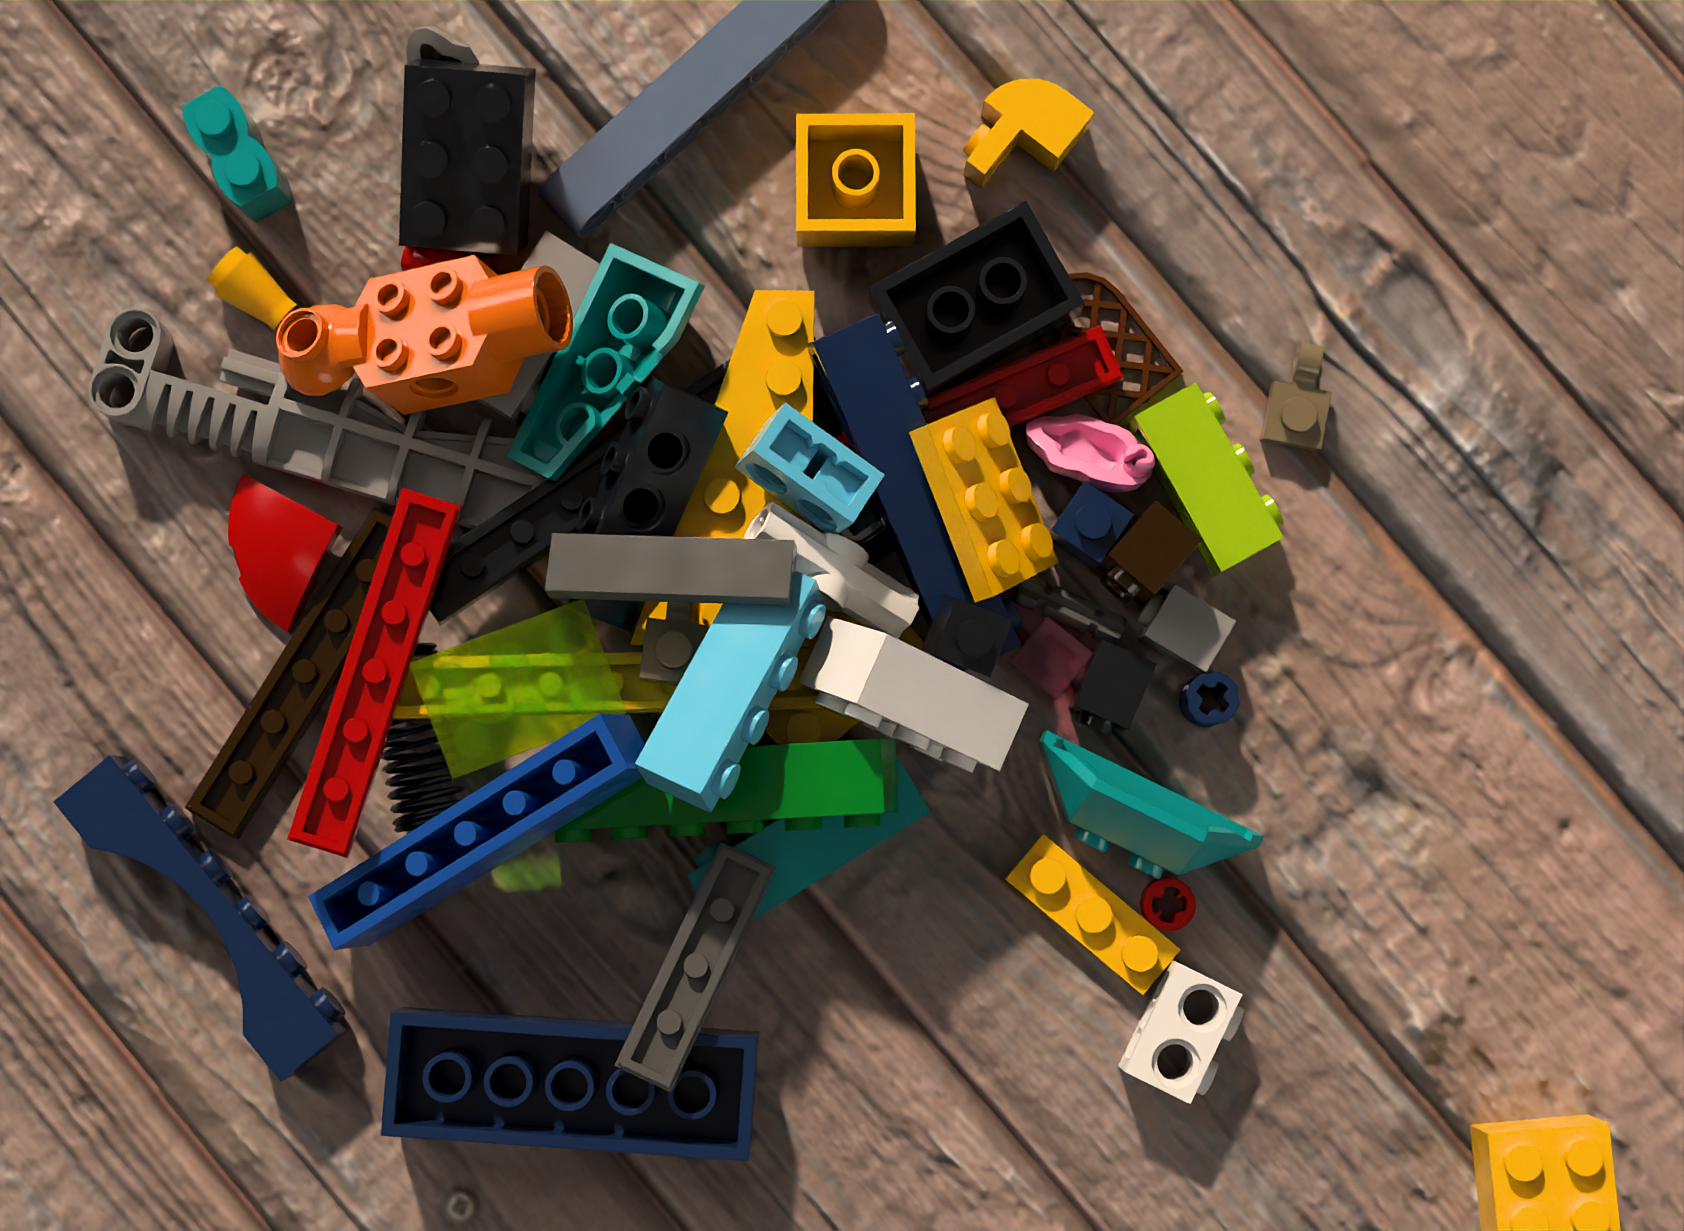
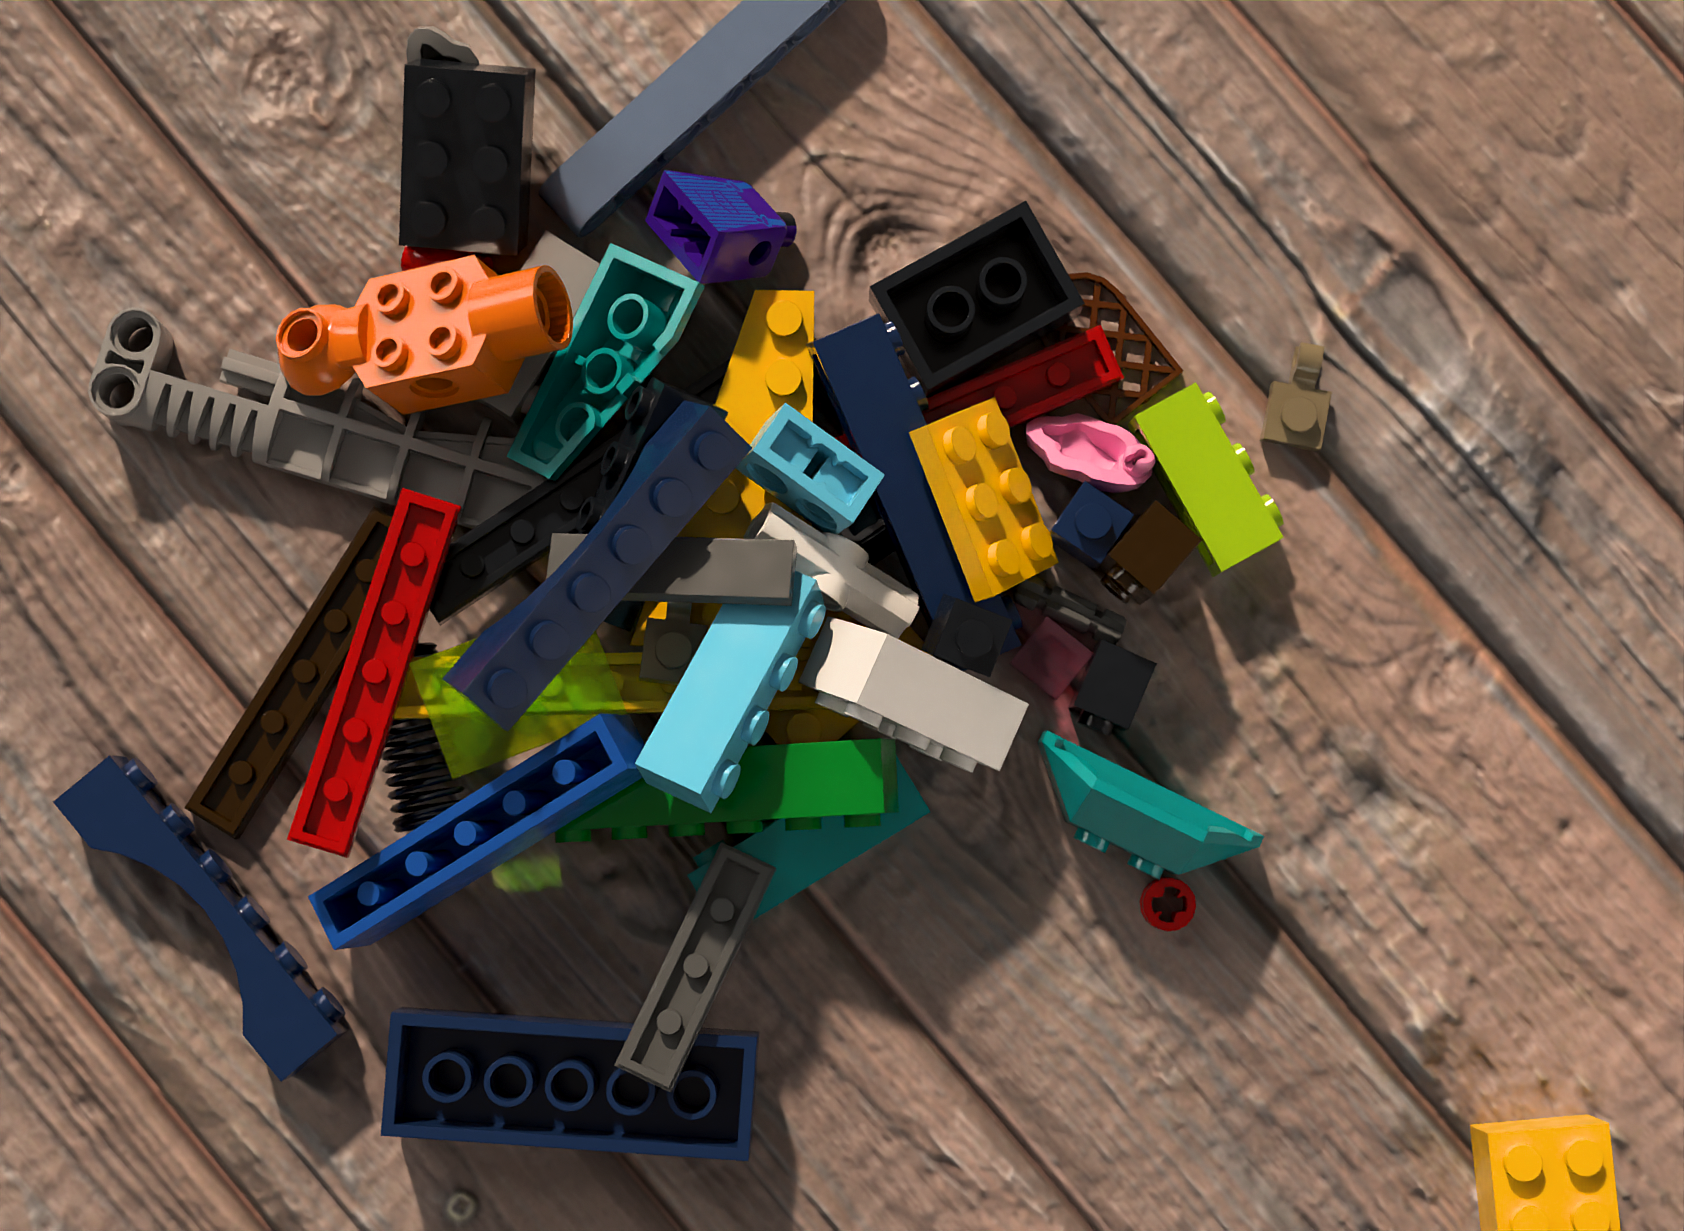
(237, 153): teal brick -> none
(250, 287): yellow cone -> none
(277, 549): red brick -> none
(538, 637): none -> dark blue arch
(718, 226): none -> dark purple torso
(855, 180): yellow brick -> none
(1026, 114): yellow brick -> none
(1092, 914): yellow plate -> none
(1167, 1025): white brick -> none
(1184, 628): light grey brick -> none
(1227, 698): dark blue bush -> none

